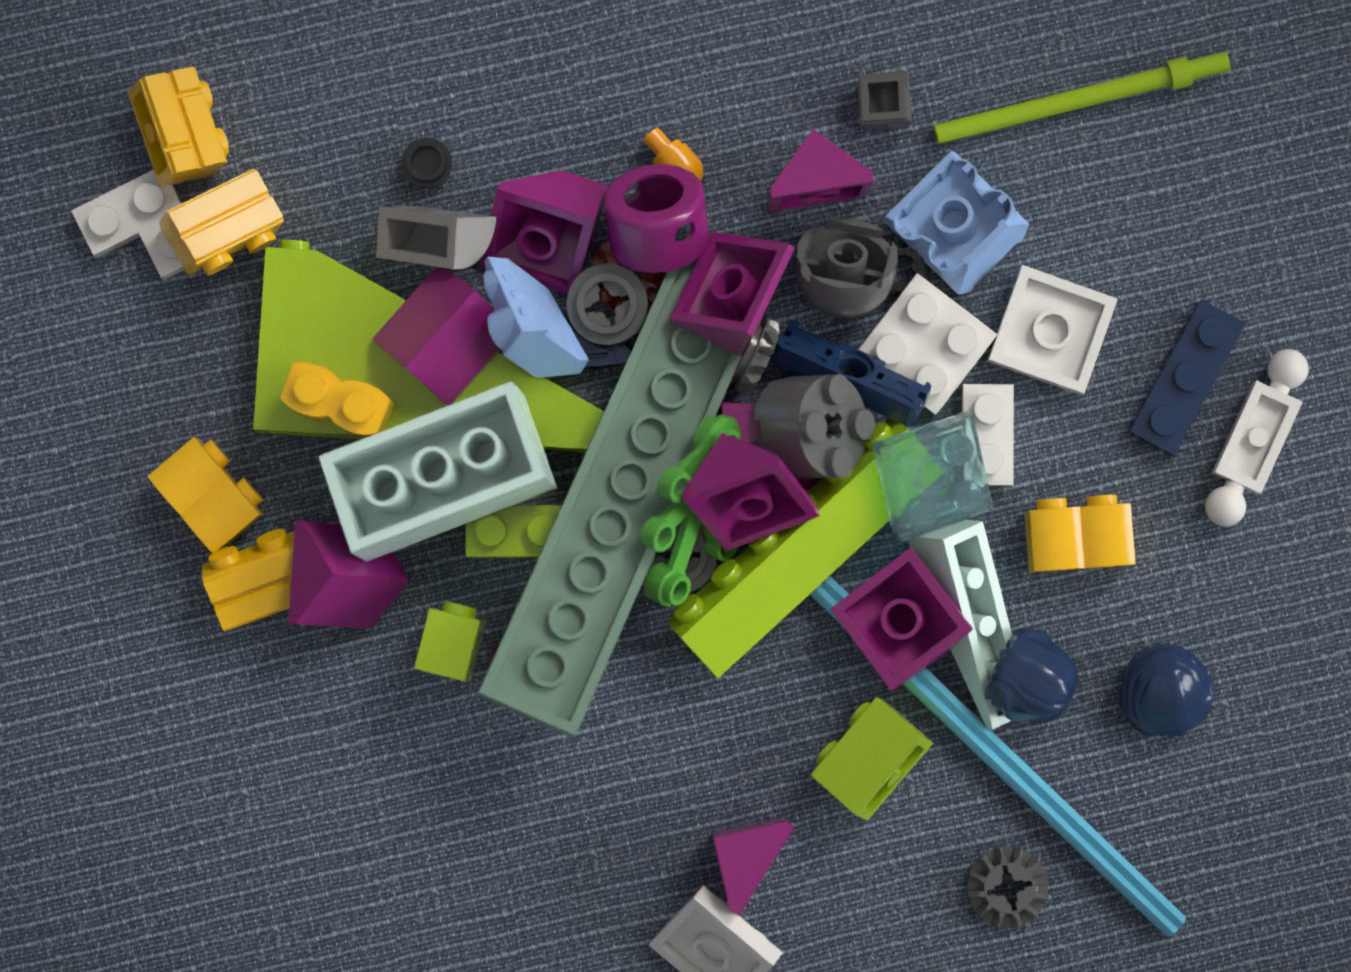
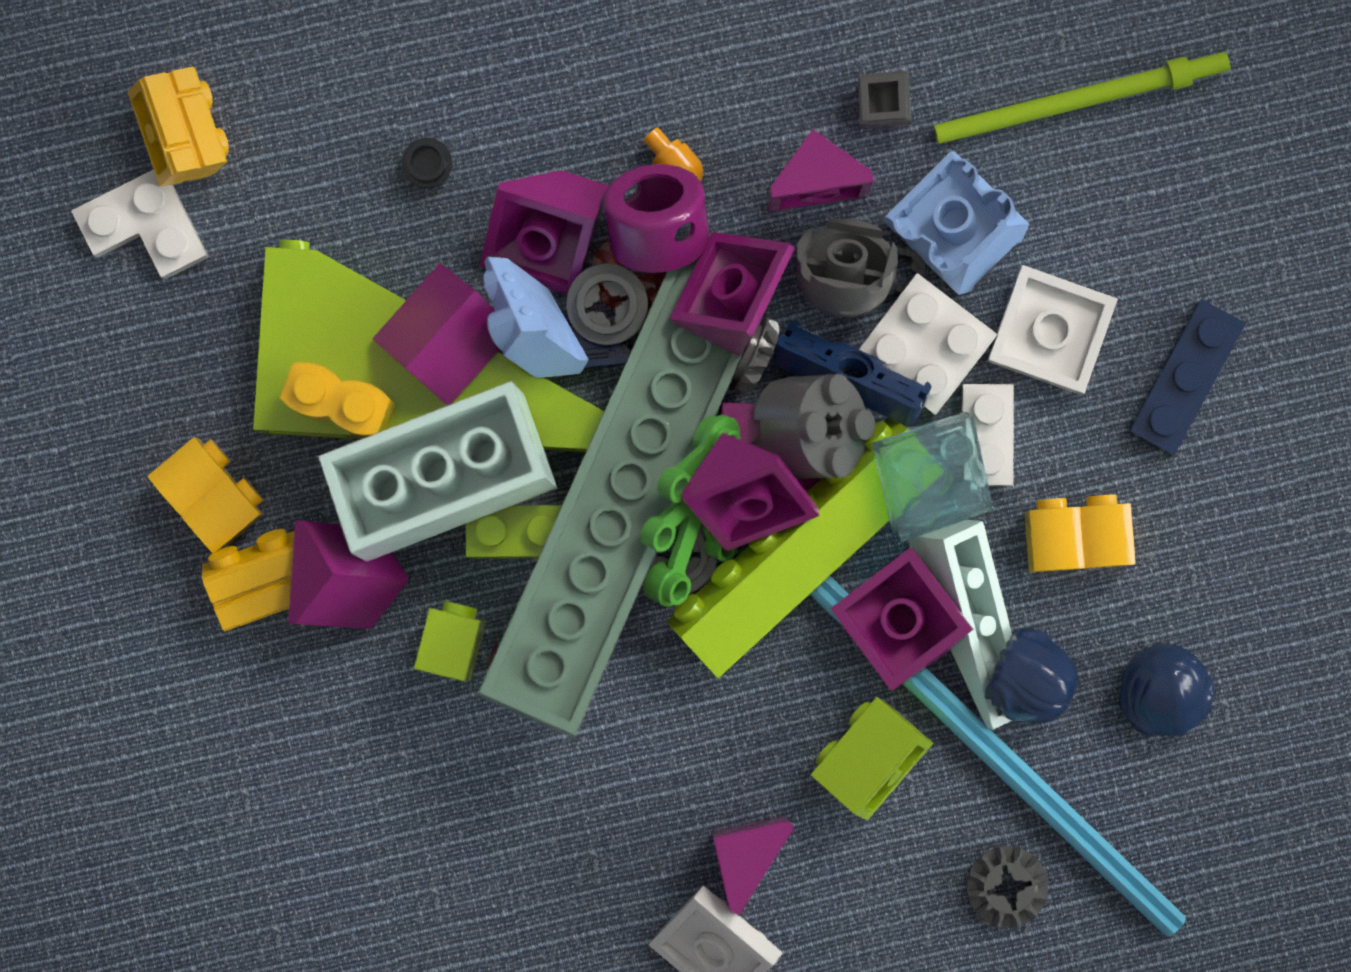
(222, 223): yellow brick -> none
(433, 236): light grey brick -> none
(1256, 437): white plate -> none

